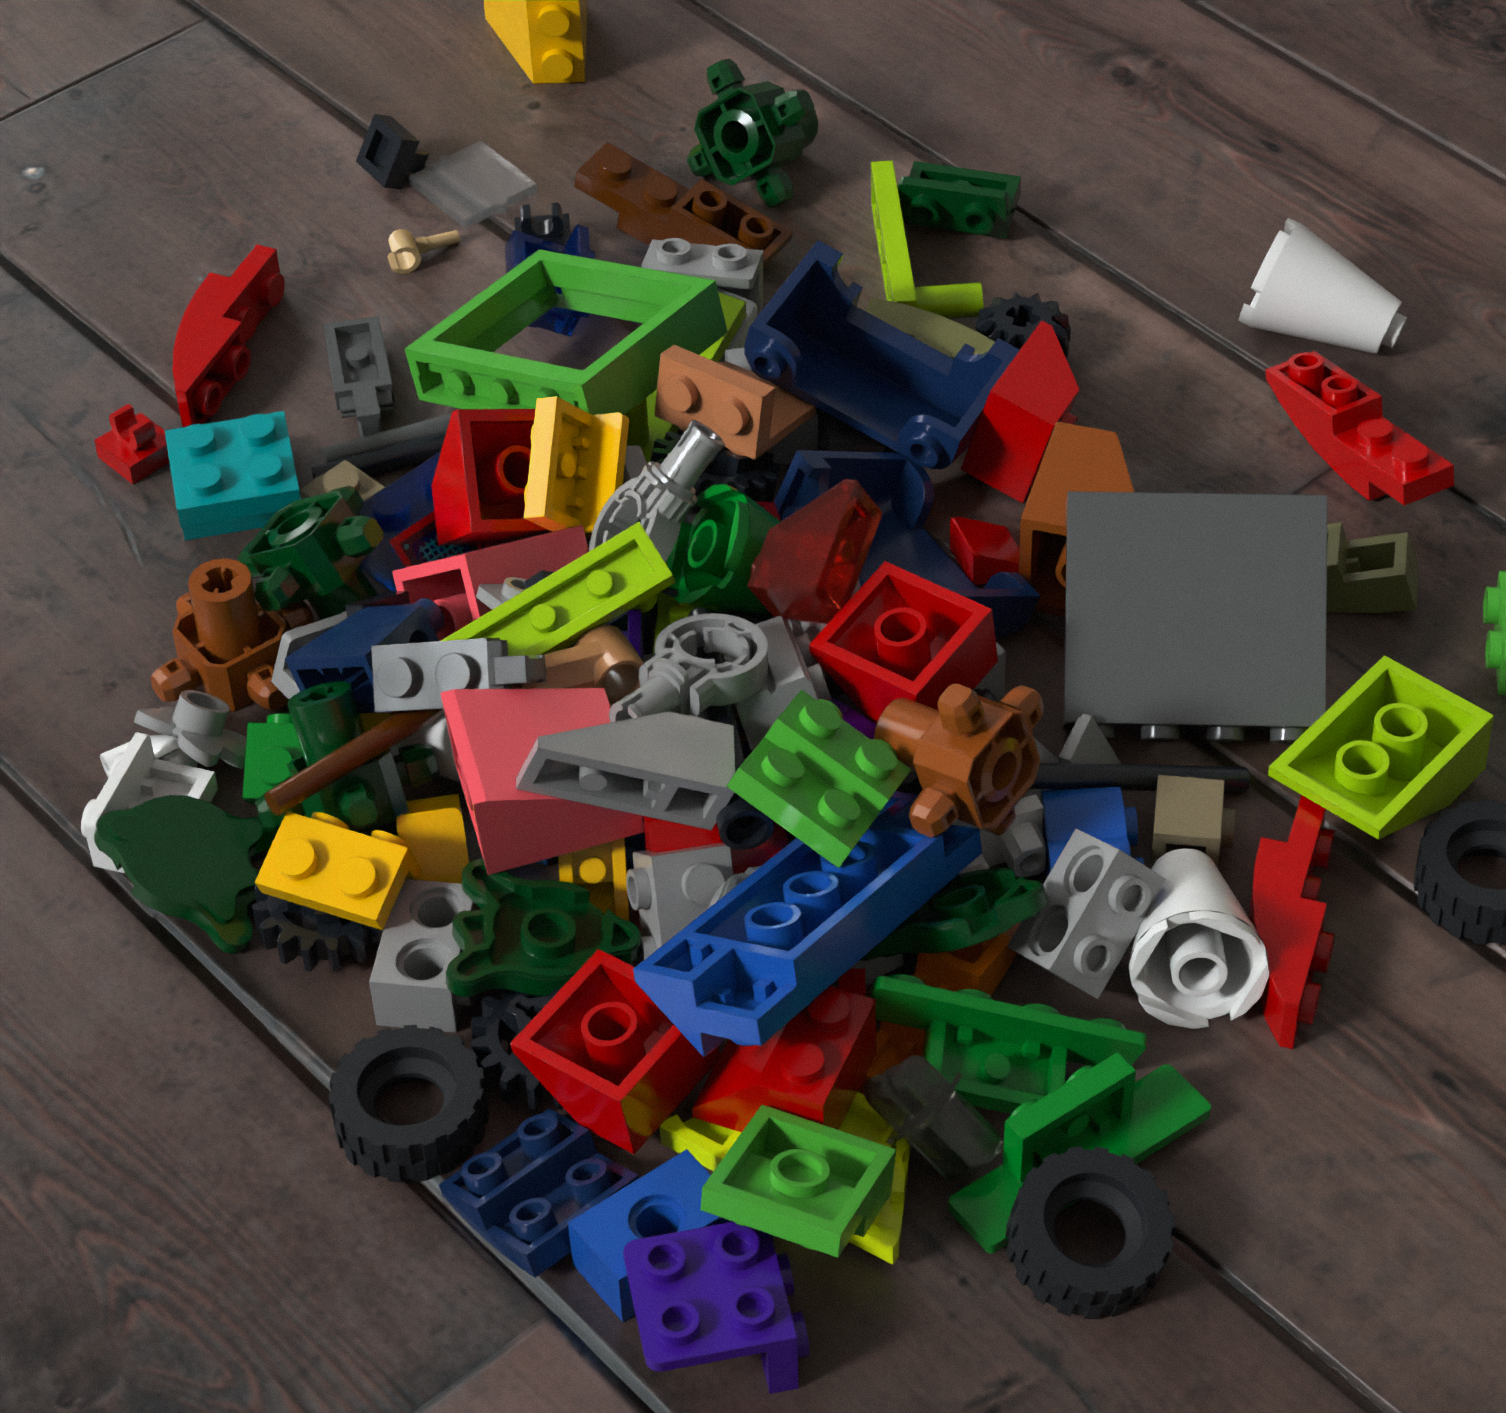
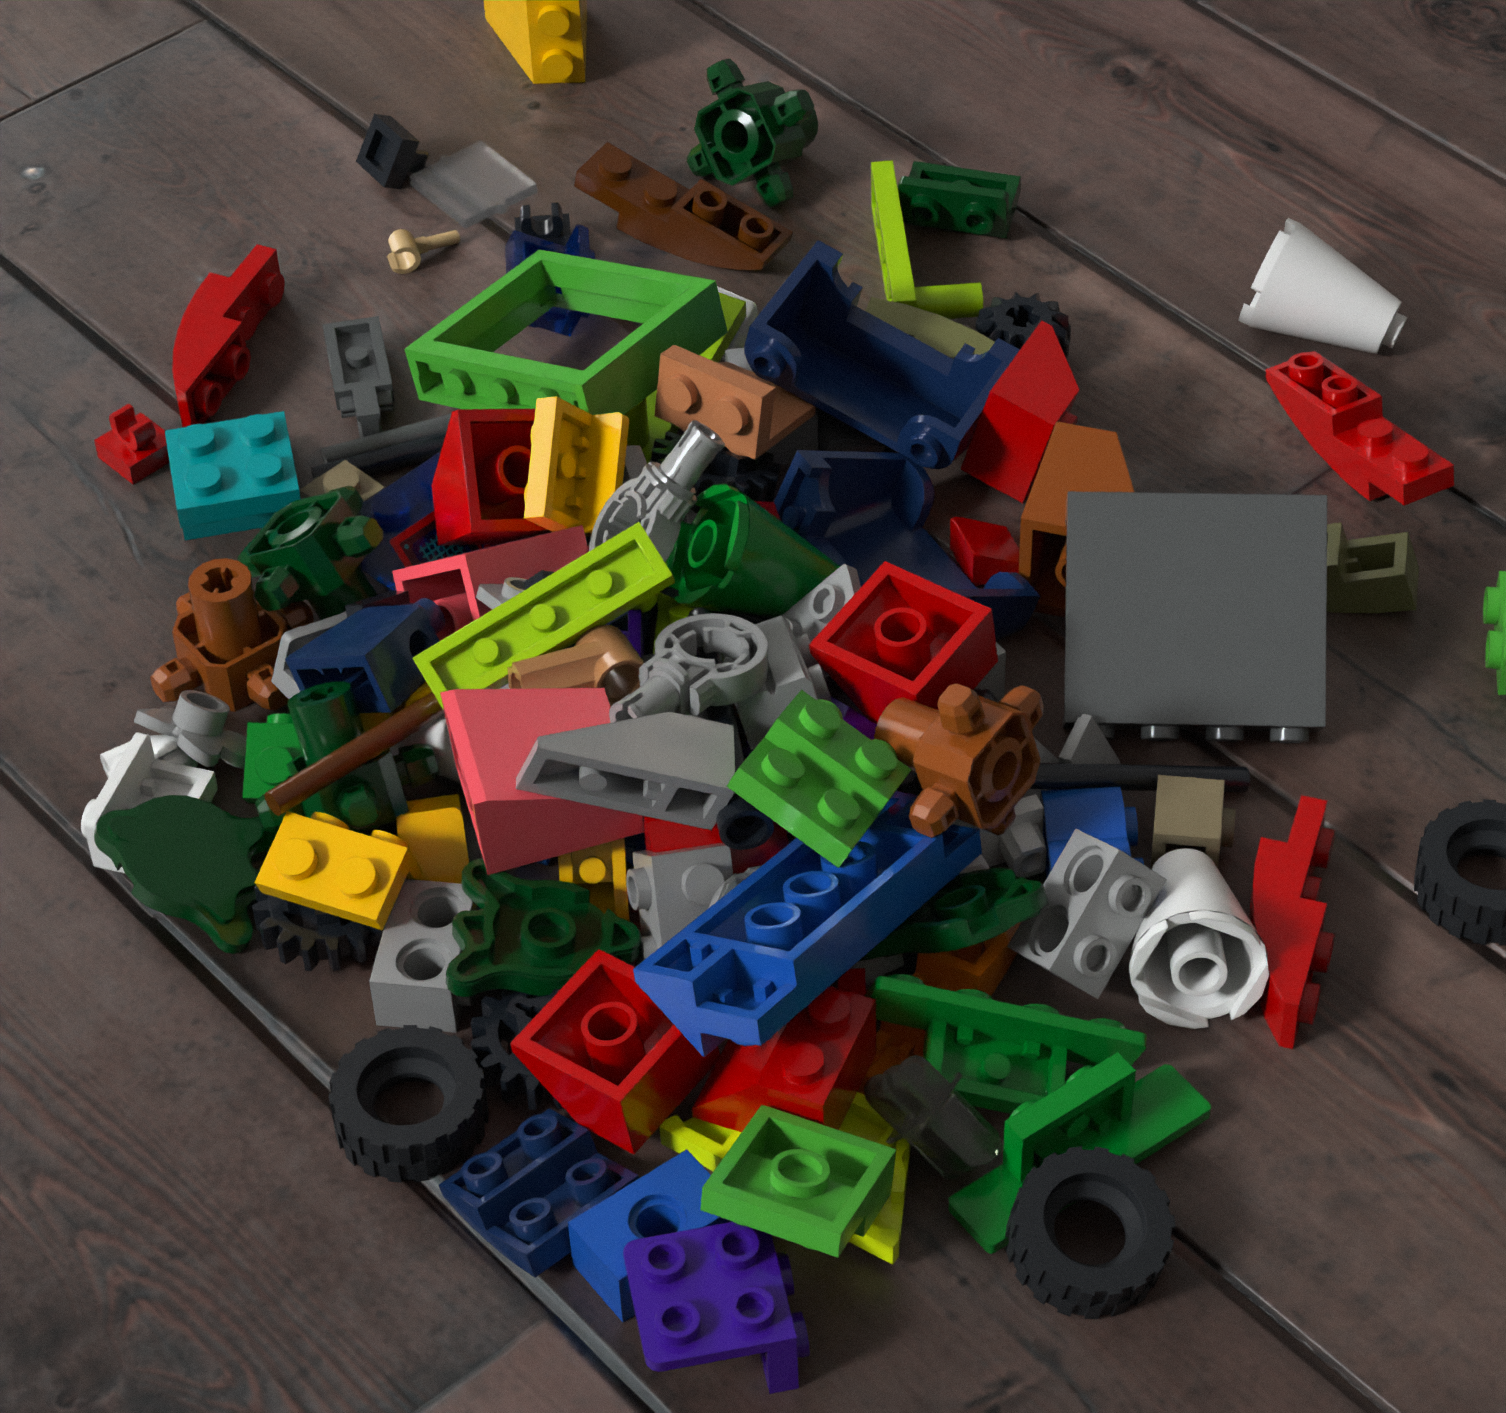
(416, 673): hinge -> none
(729, 264): light grey bracket -> none
(816, 555): clear red slope -> none
(1388, 751): lime slope -> none

